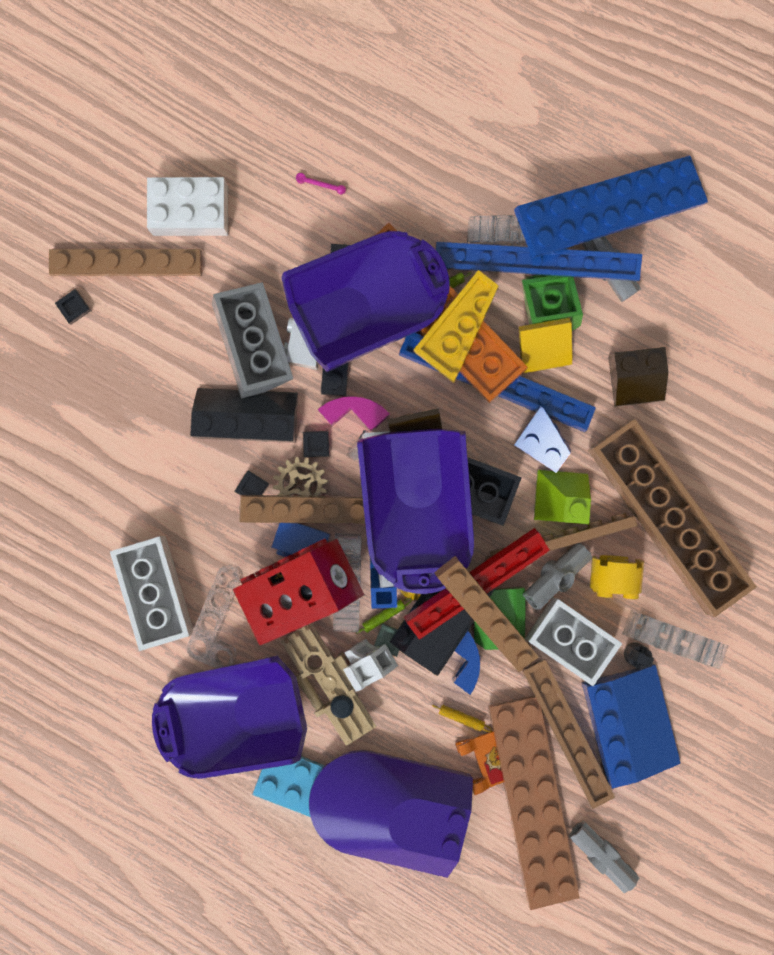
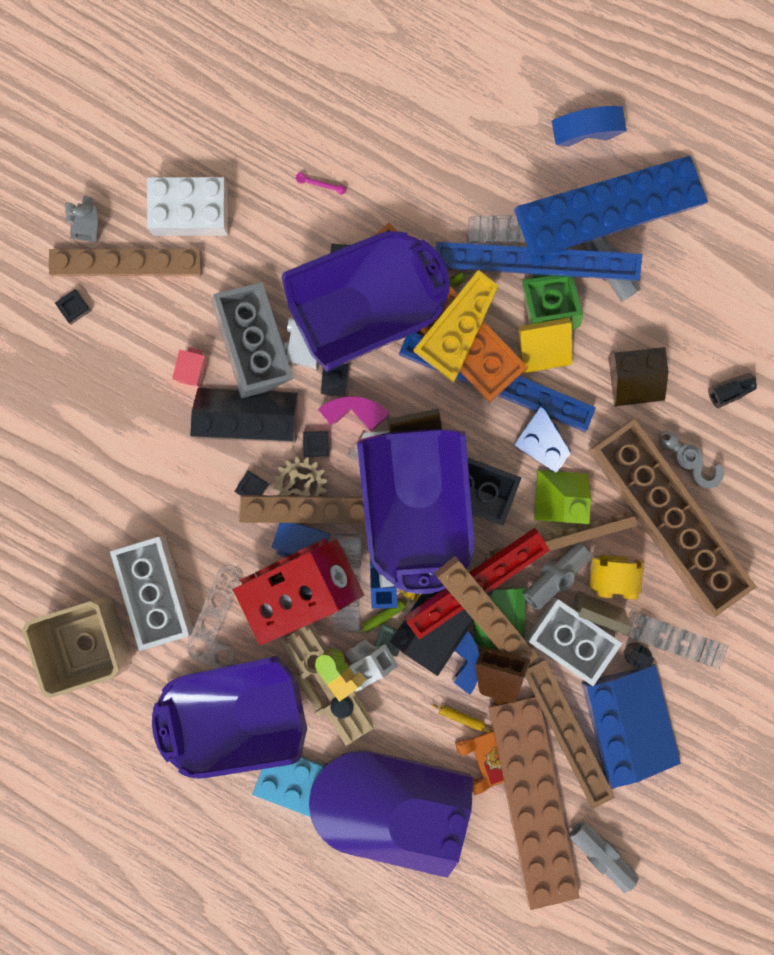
(57, 652): none -> tan plate
(84, 220): none -> light grey piece
(190, 367): none -> coral brick
(337, 673): none -> leg
(500, 675): none -> reddish brown torso
(594, 123): none -> blue brick
(602, 613): none -> dark tan tile
(689, 458): none -> light grey piece
(732, 390): none -> black hinge

